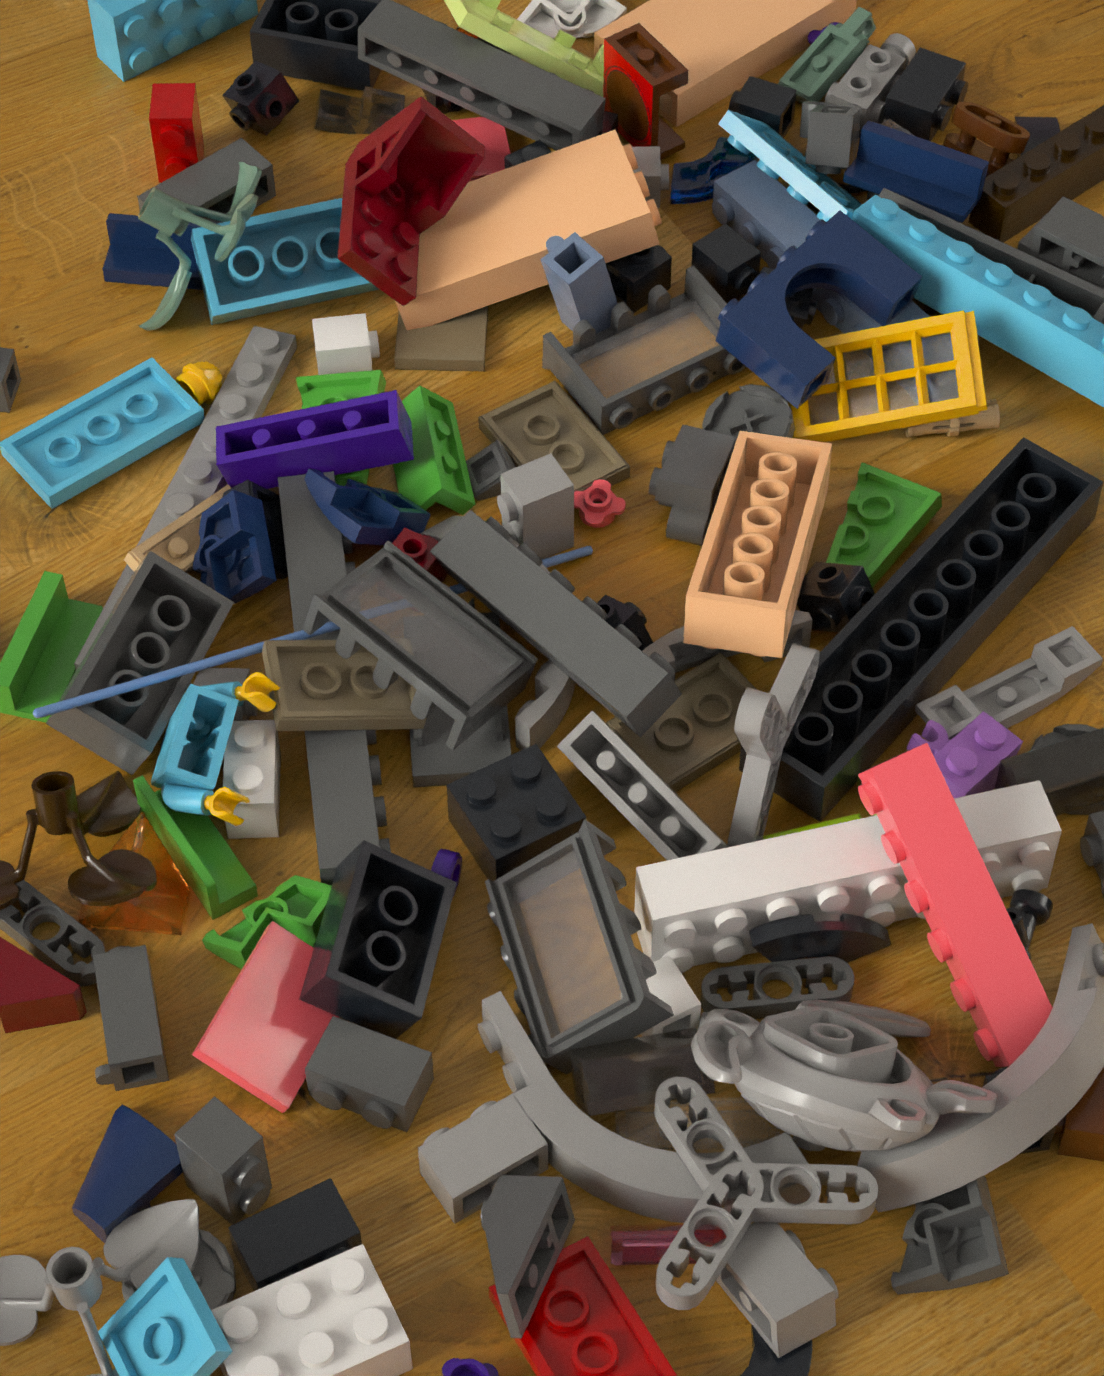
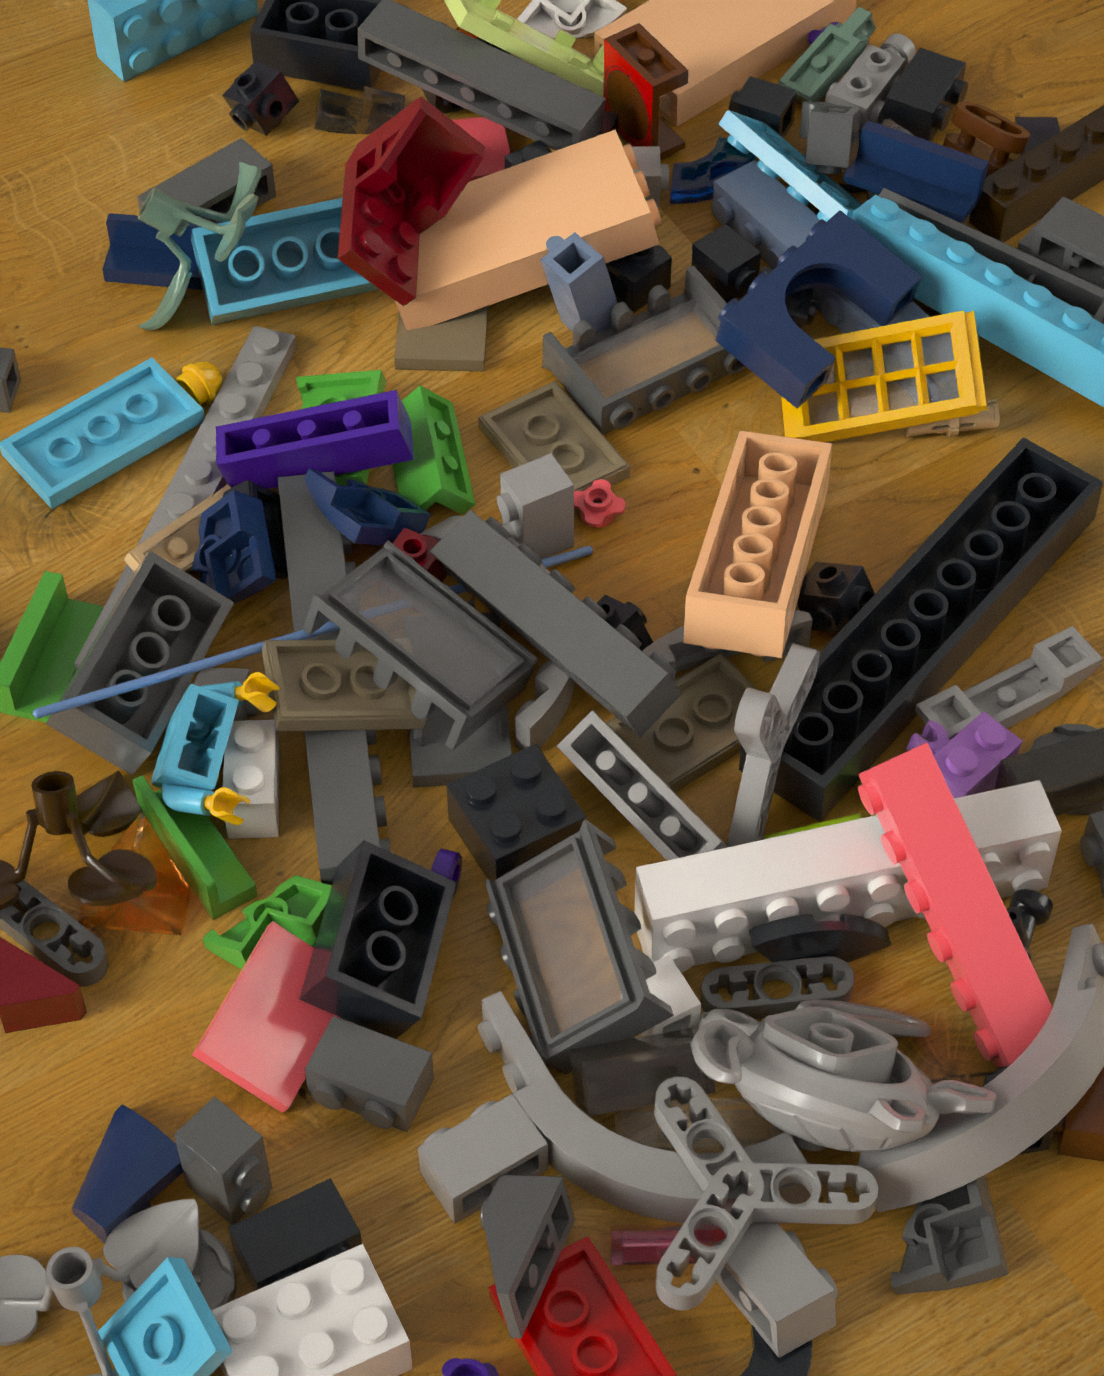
(128, 1018): dark grey brick -> none
(175, 128): red brick -> none
(344, 344): white brick -> none
(486, 468): dark grey slope -> none
(691, 480): dark grey hinge -> none
(750, 410): dark grey tile -> none
(881, 521): bright green wing -> none

